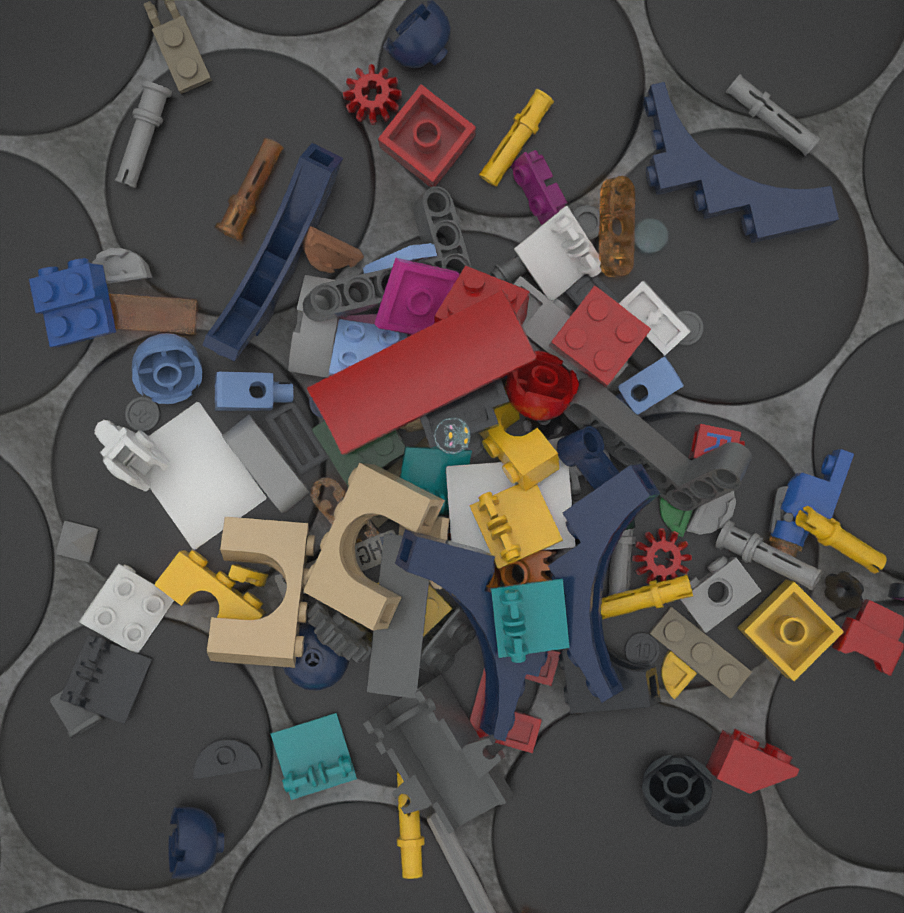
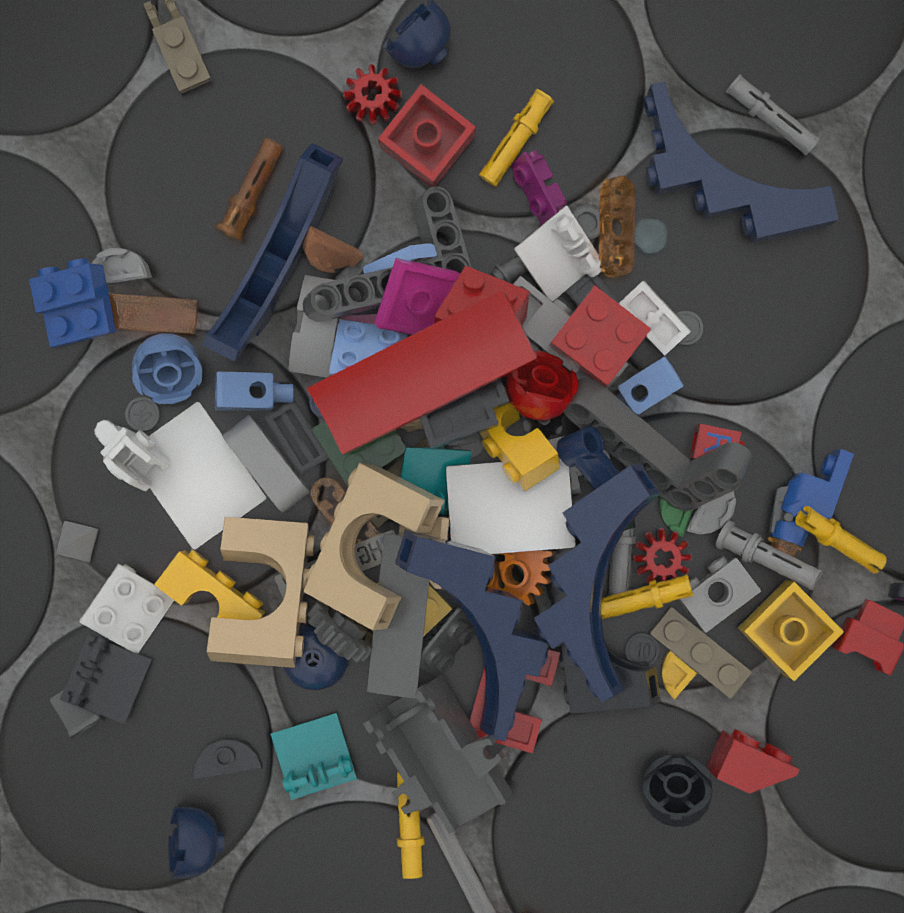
(147, 118): light grey pin -> none
(245, 574): yellow tile -> none
(452, 435): clear light blue tile -> none
(515, 523): yellow hinge -> none
(530, 618): teal hinge -> none
(844, 590): black plant -> none

